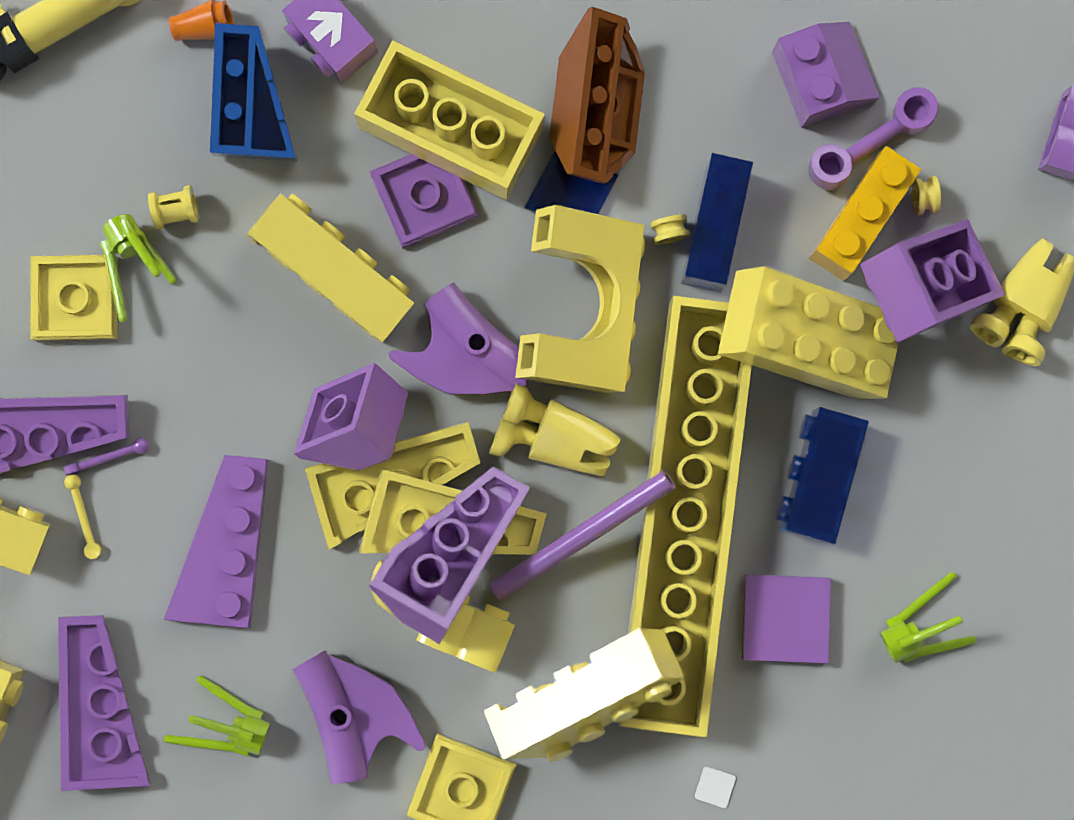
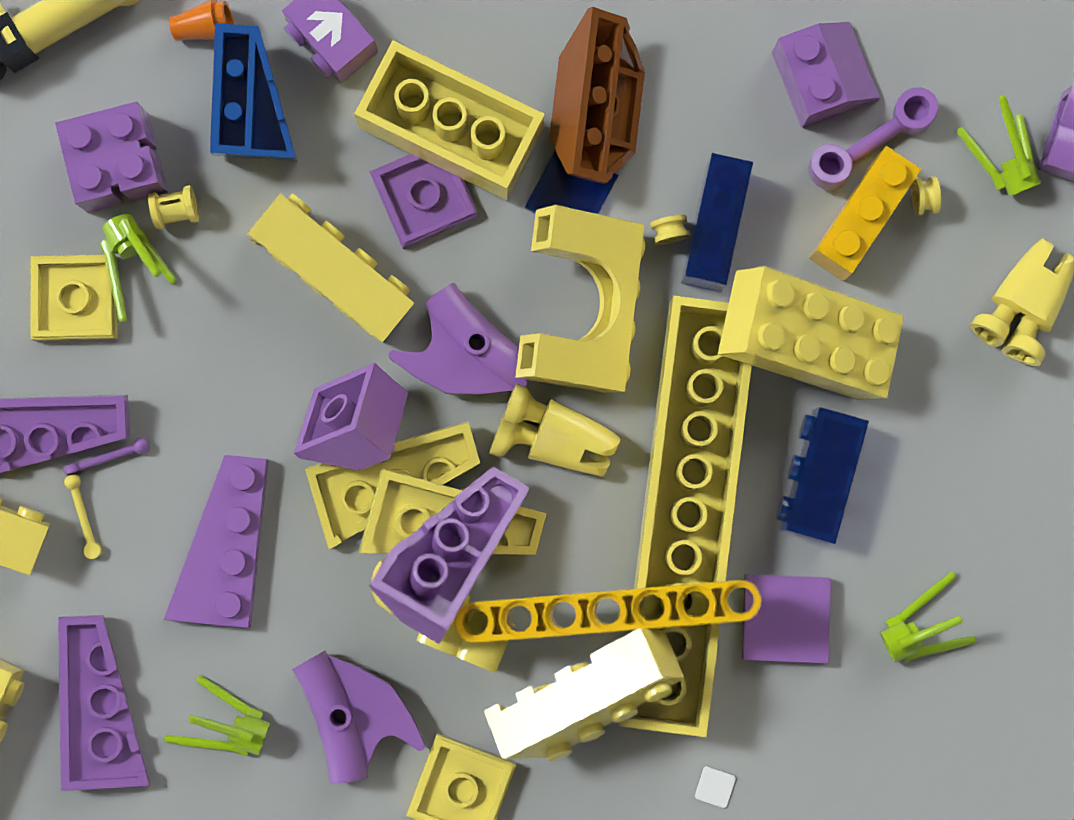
(106, 152): none -> medium lavender piece
(583, 535): medium lavender piece -> none
(587, 621): none -> yellow beam
(931, 279): medium lavender brick -> none
(1018, 172): none -> lime plant

